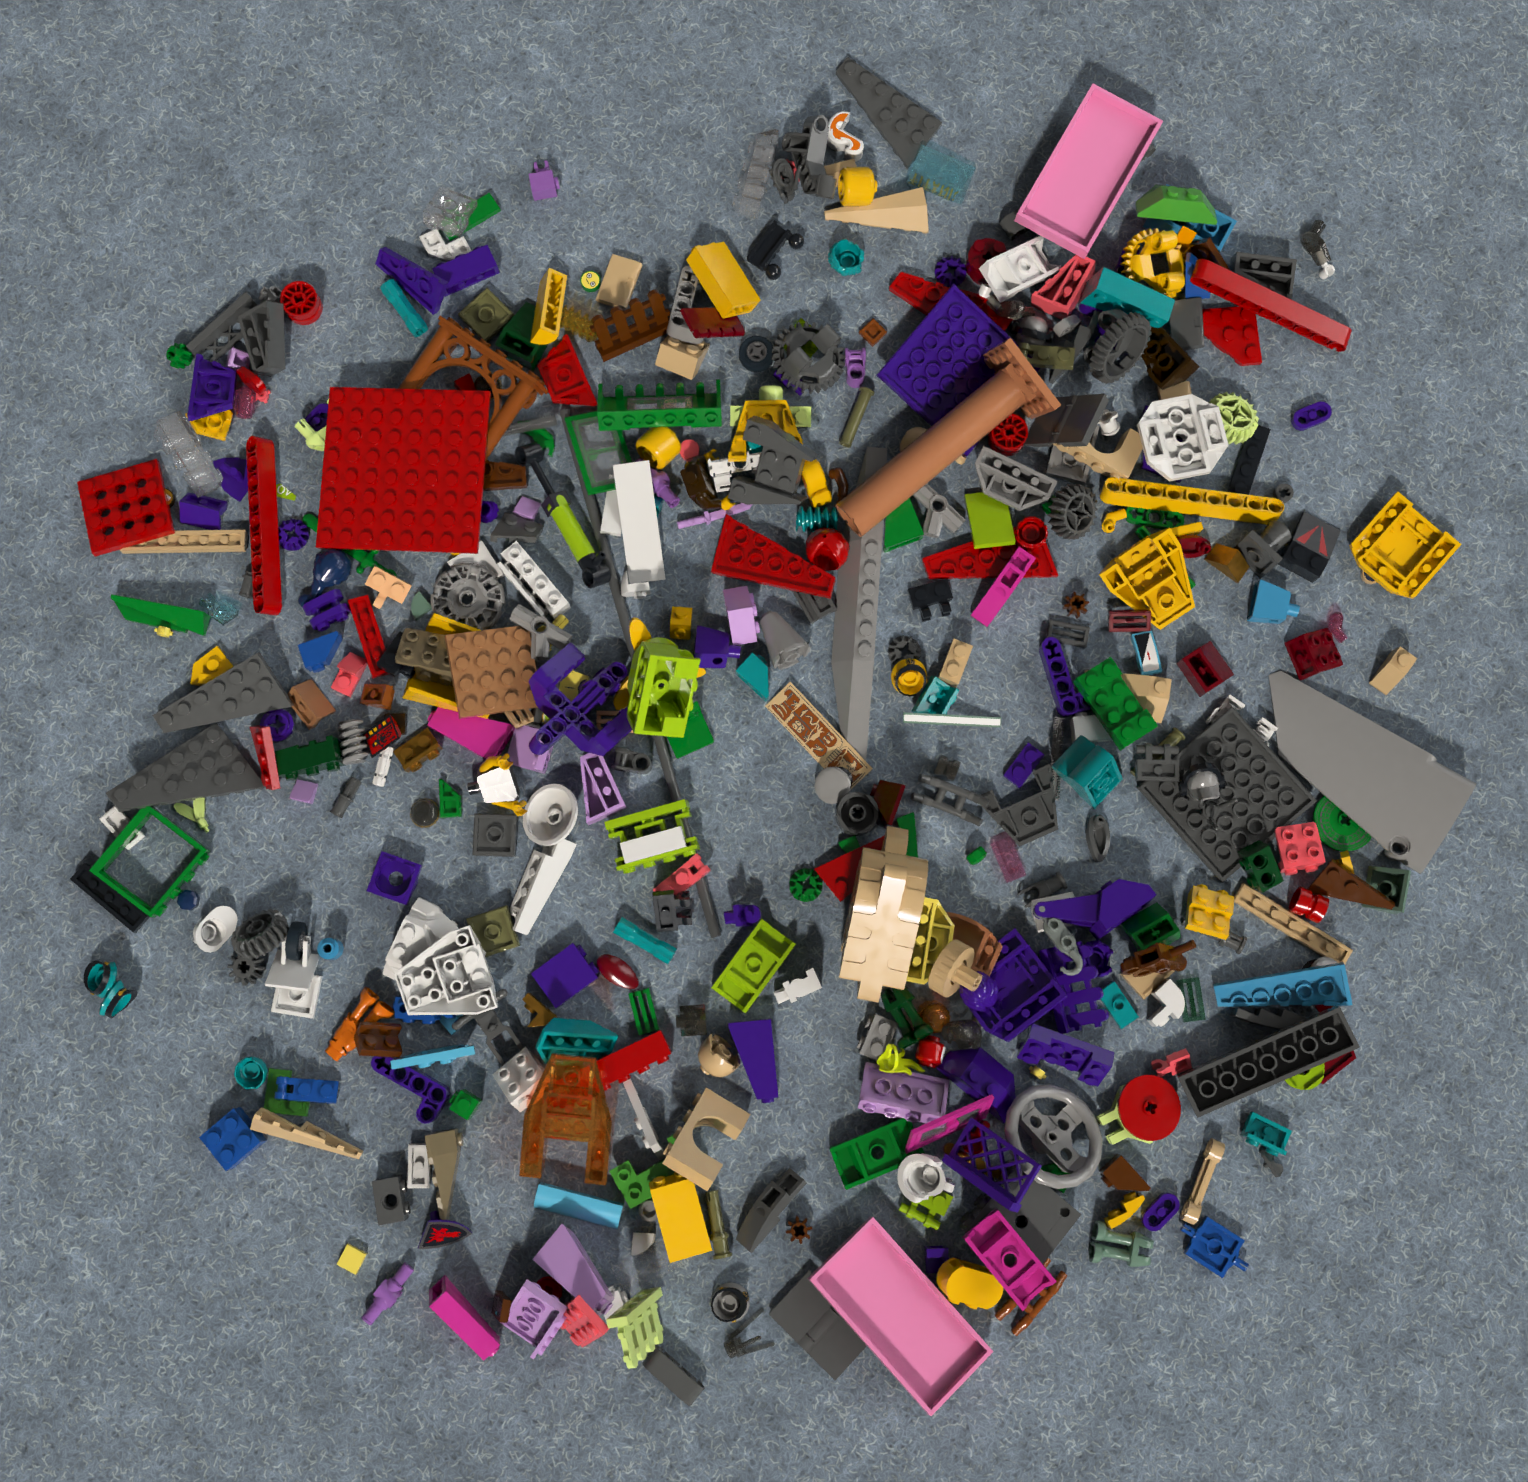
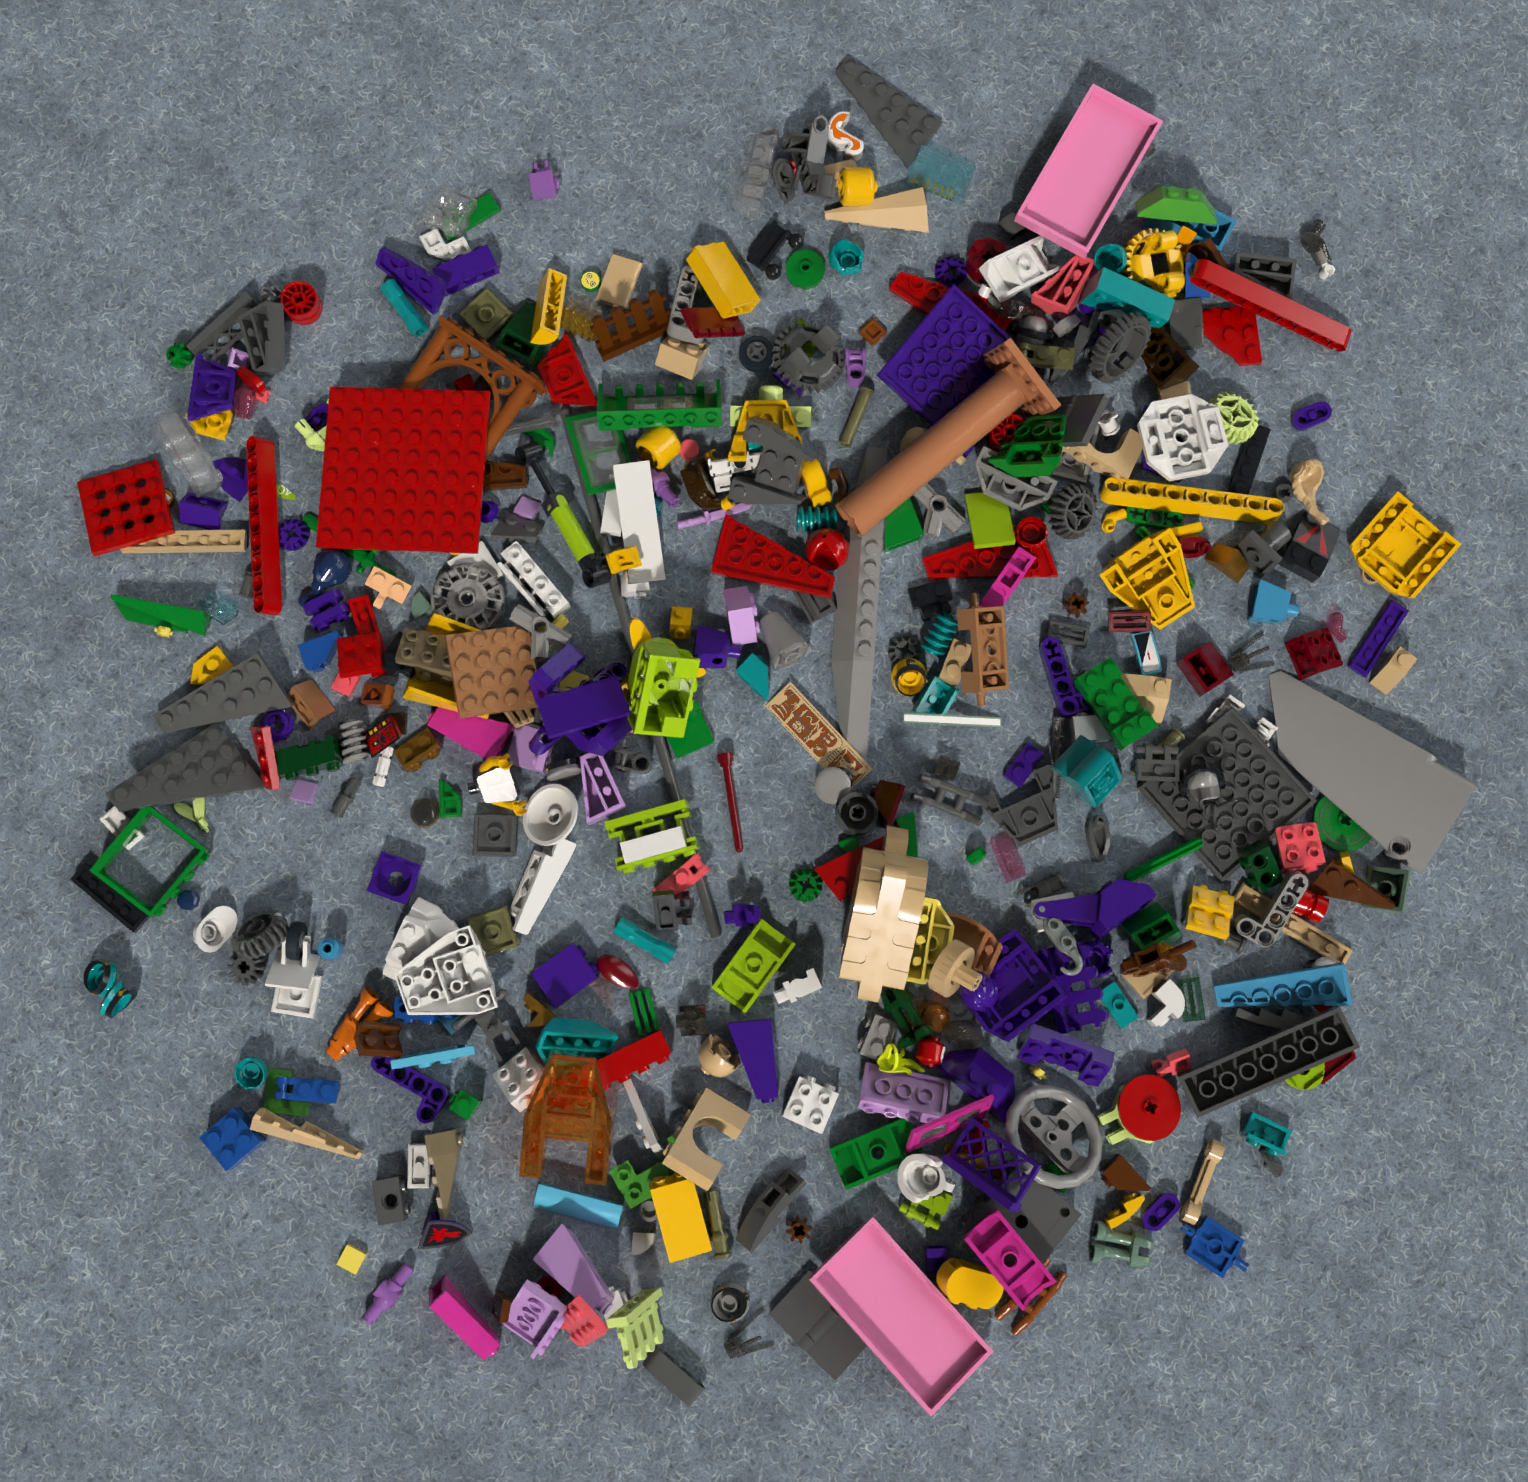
(359, 655): none -> red plate
(563, 770): none -> light grey piece
(582, 707): none -> dark purple tile
(623, 559): none -> yellow bracket
(725, 761): none -> dark red piece
(805, 278): none -> green plate
(810, 1103): none -> white brick
(940, 634): none -> teal piece
(986, 629): none -> medium nougat brick
(1034, 448): none -> green wedge
(1111, 257): none -> teal hair
(1164, 859): none -> green axle
(1239, 660): none -> clear smoke plant
(1274, 906): none -> light grey beam
(1305, 480): none -> tan hair
(1378, 638): none -> dark purple tile

